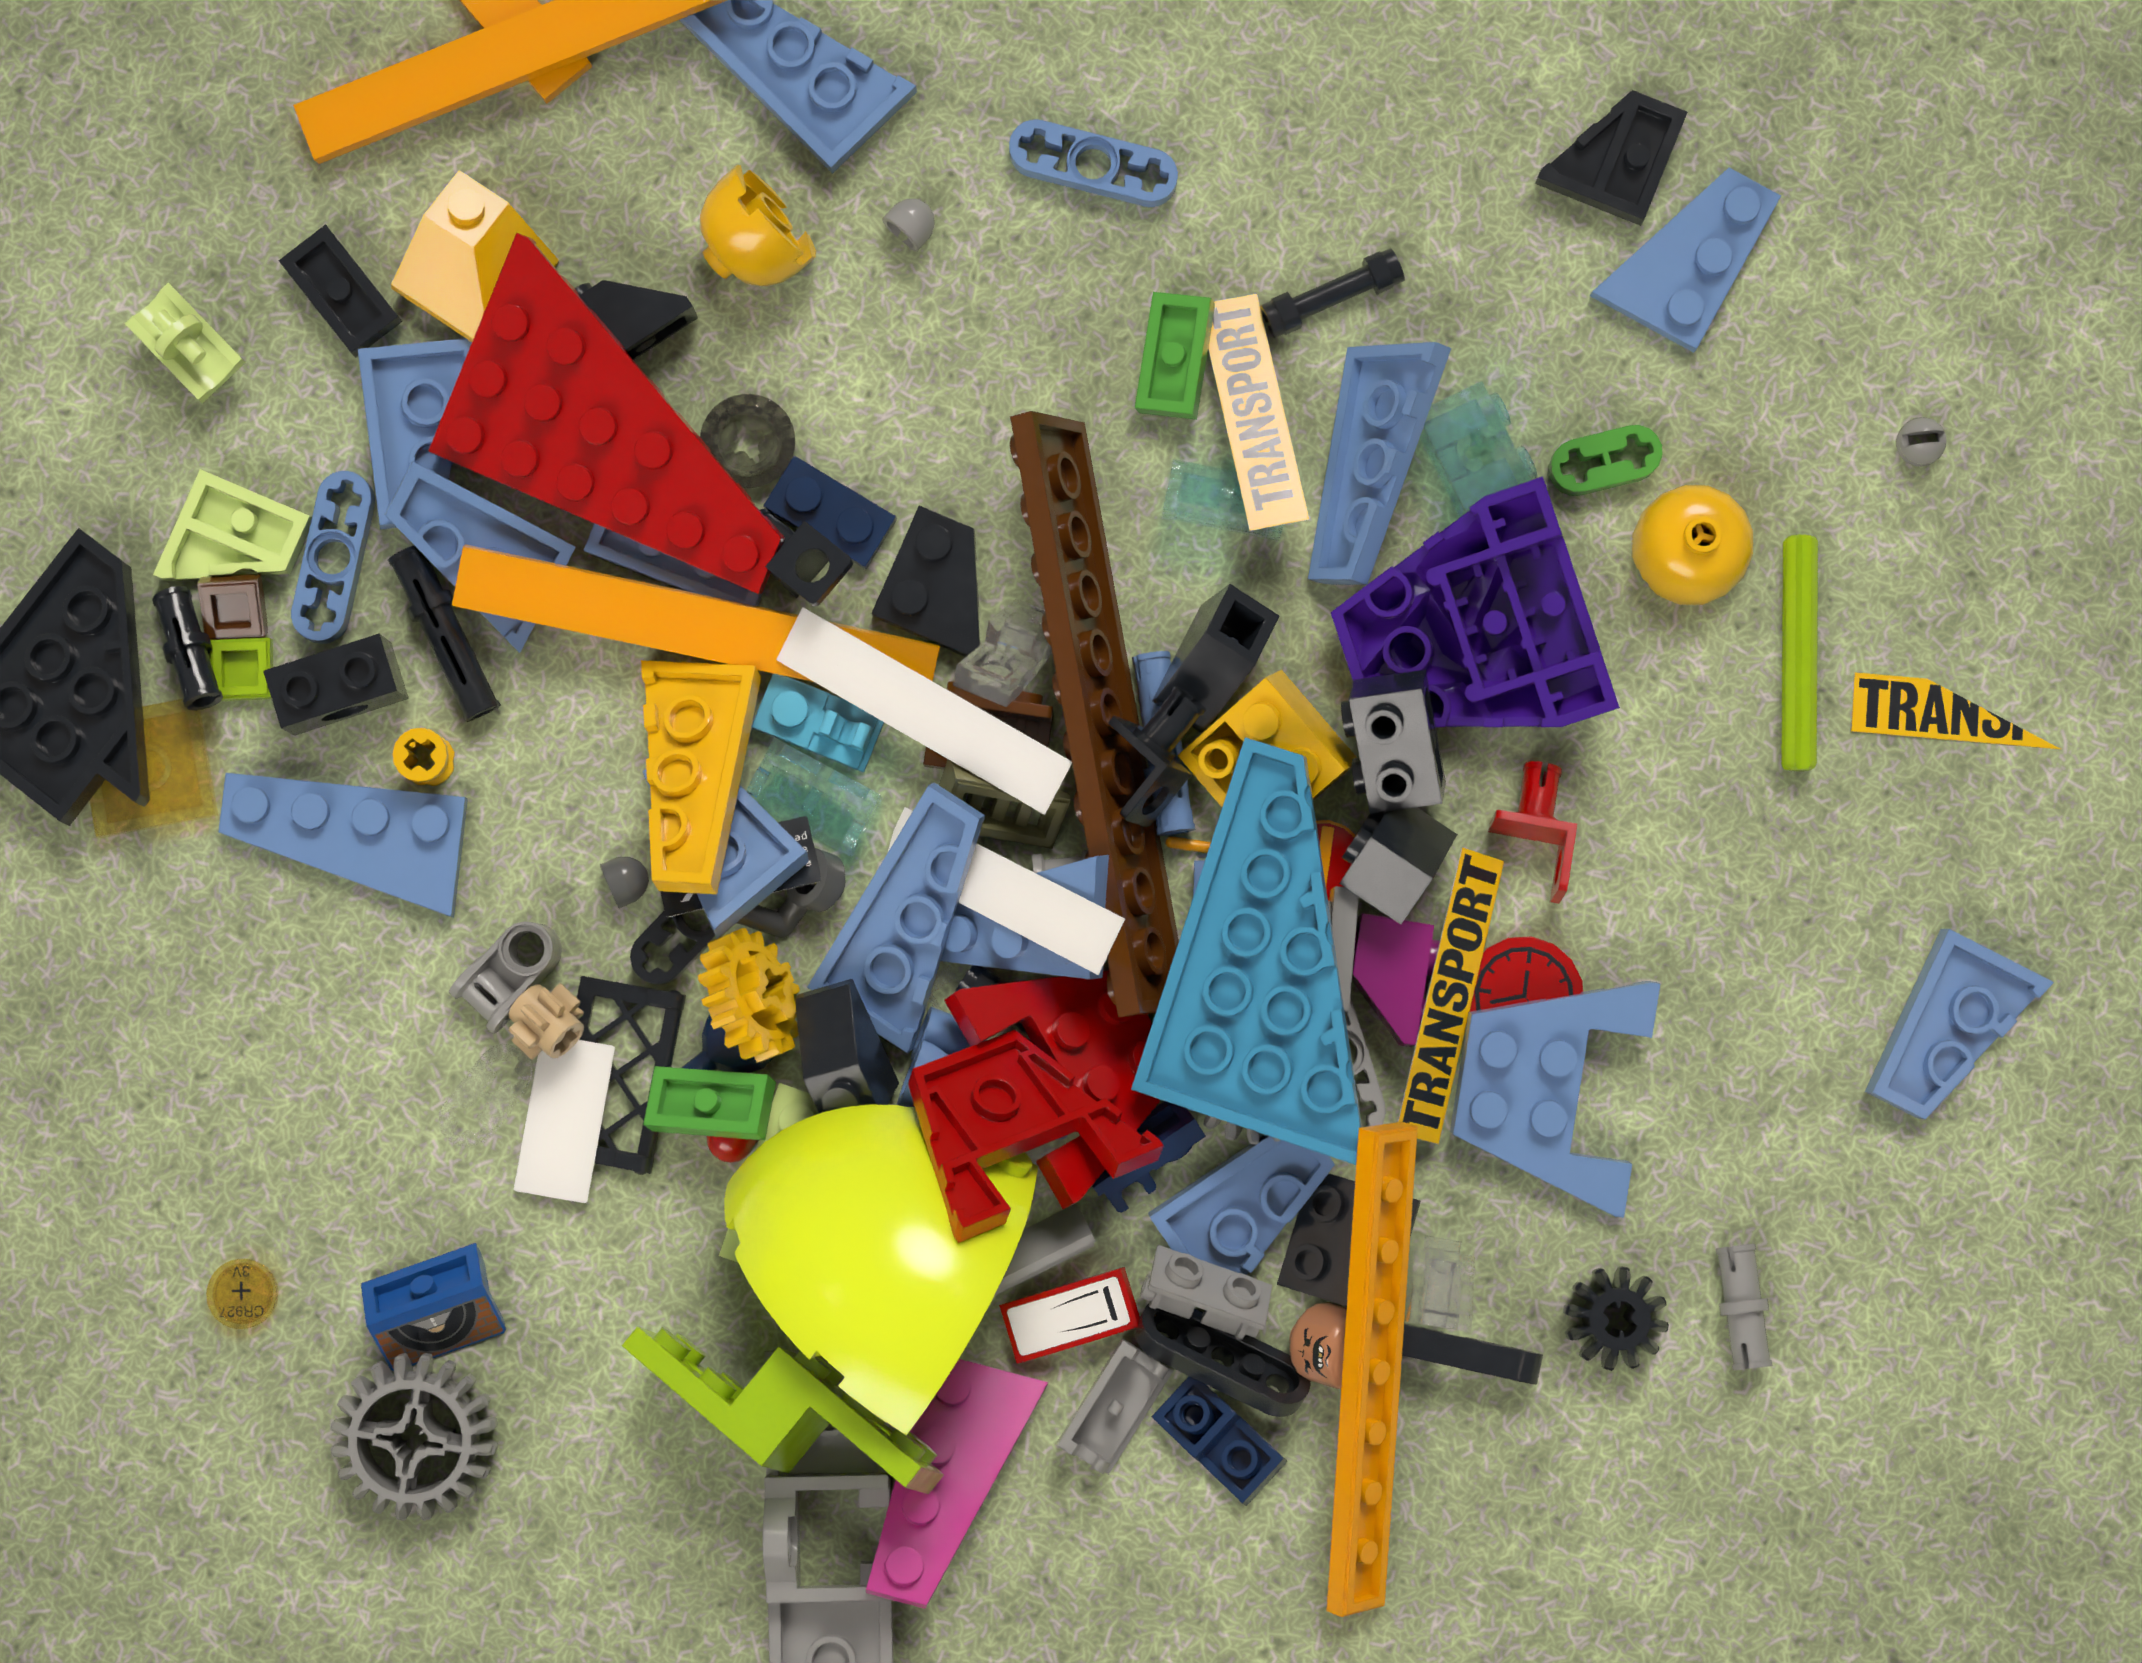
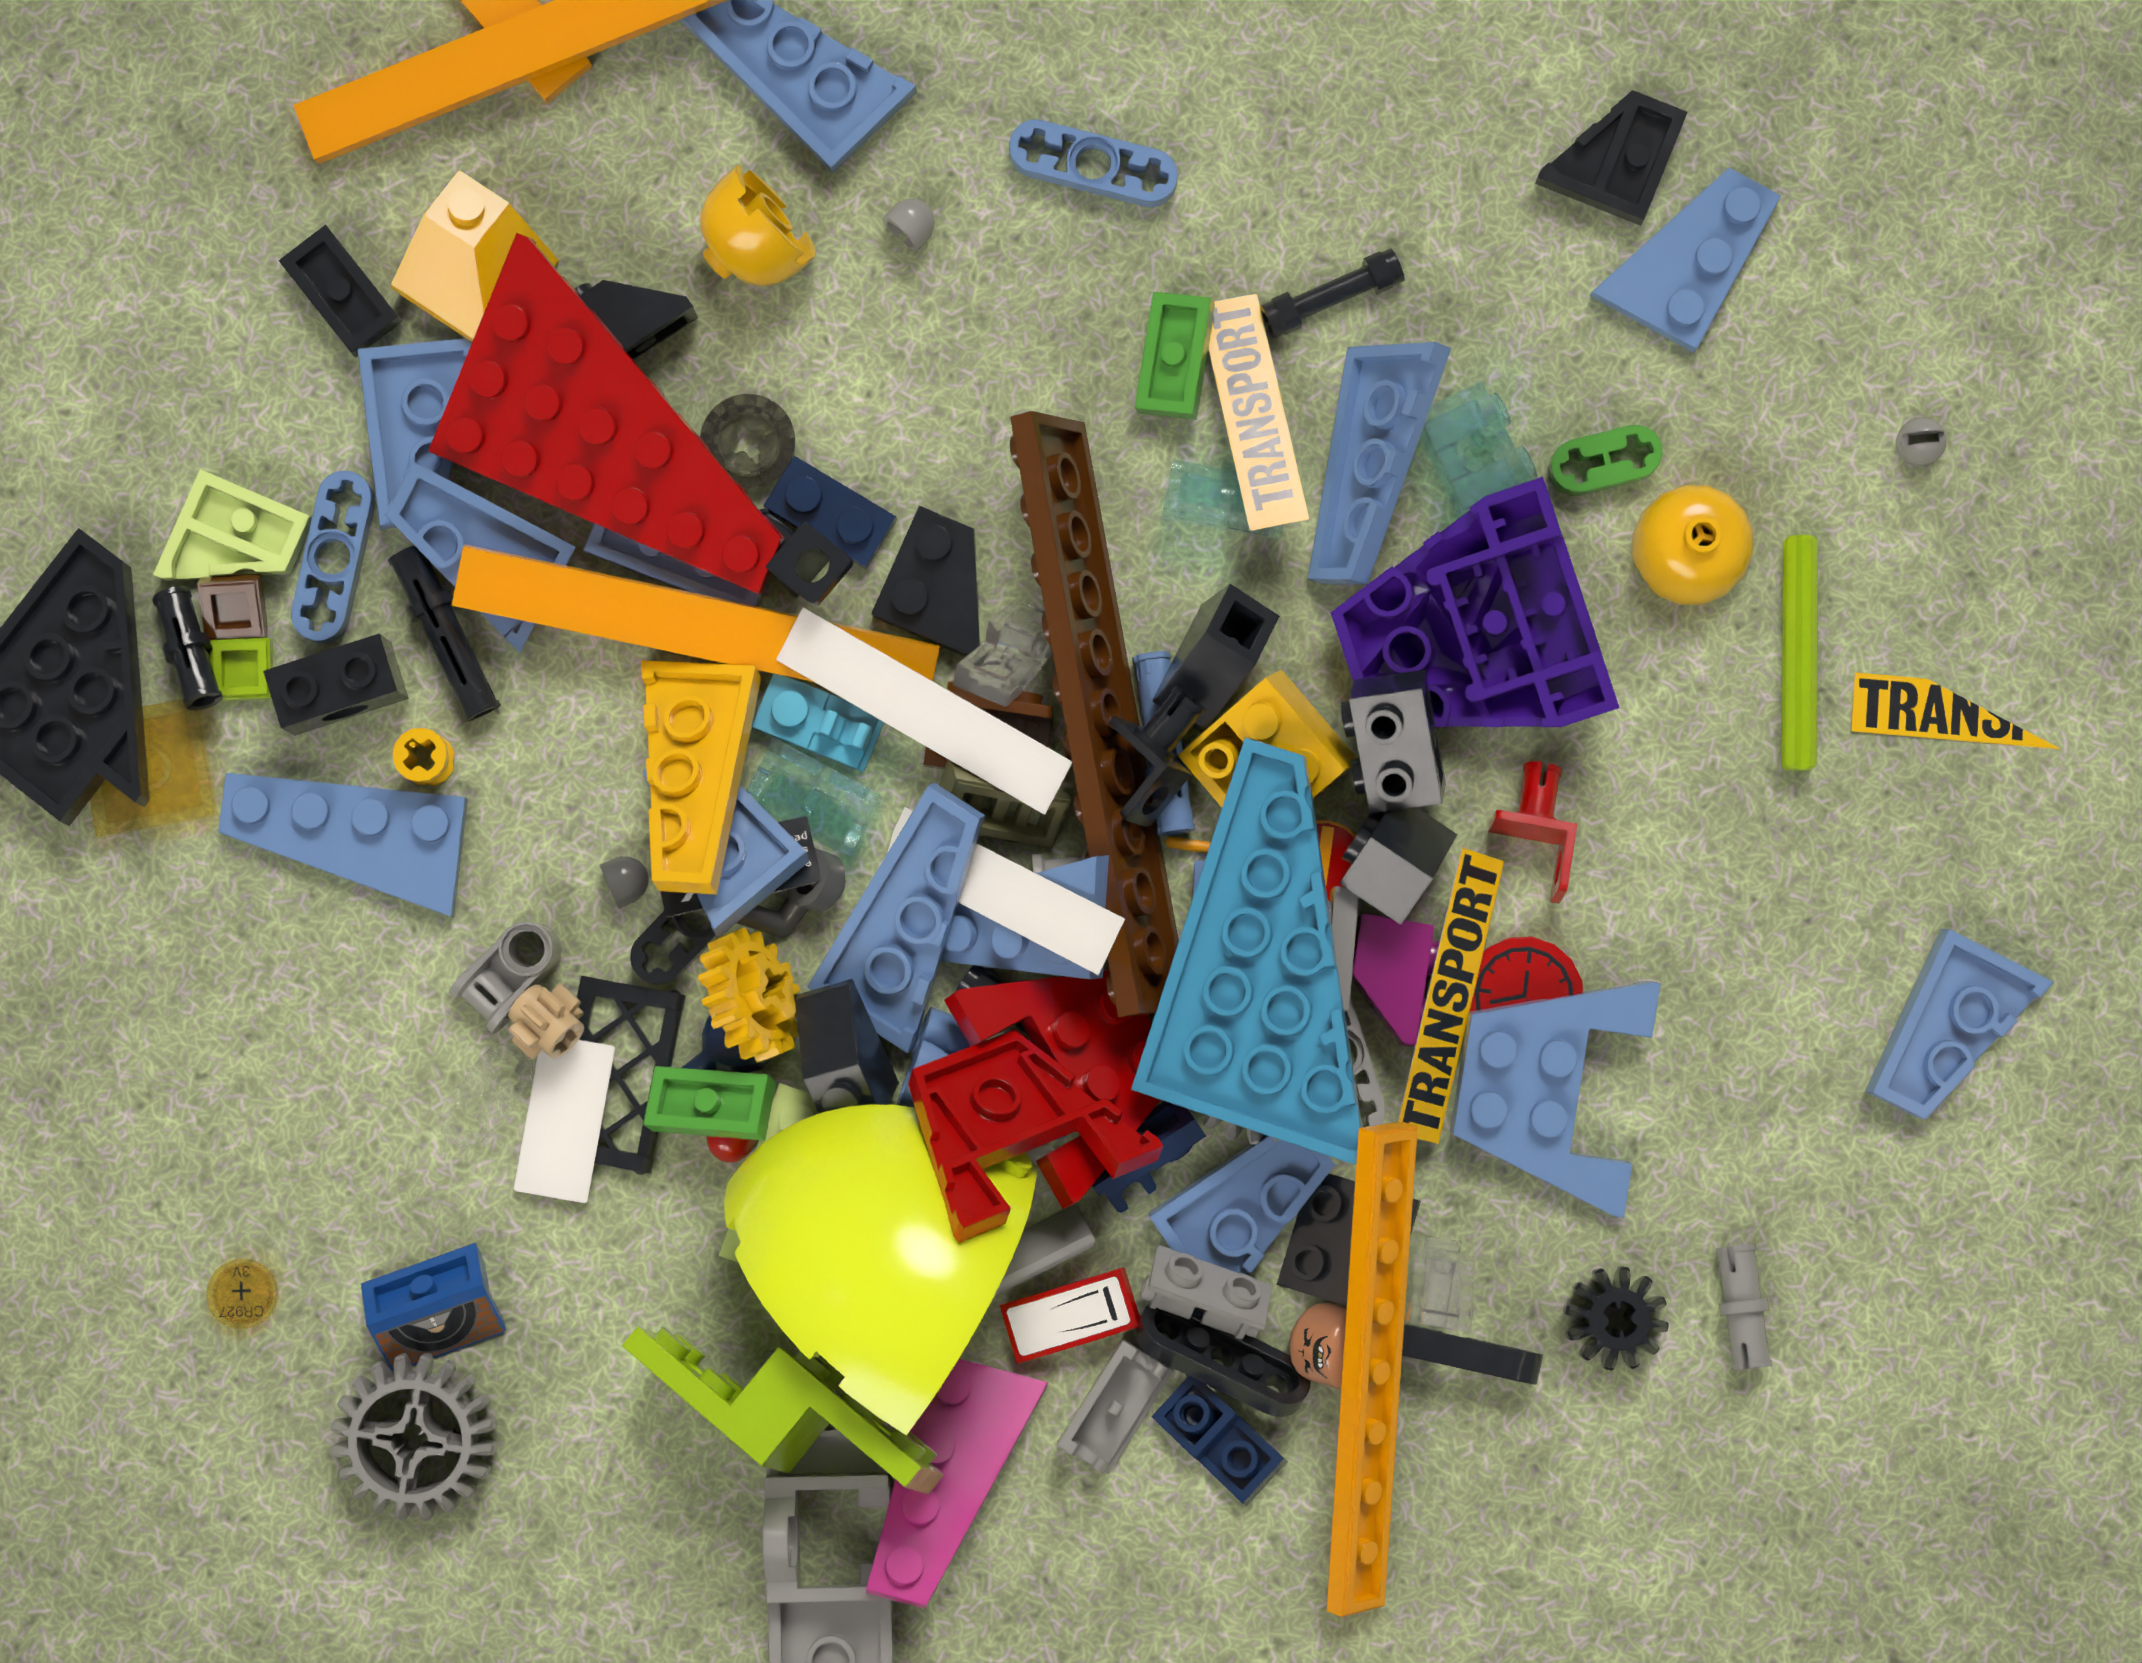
(185, 343): yellowish green hips -> none

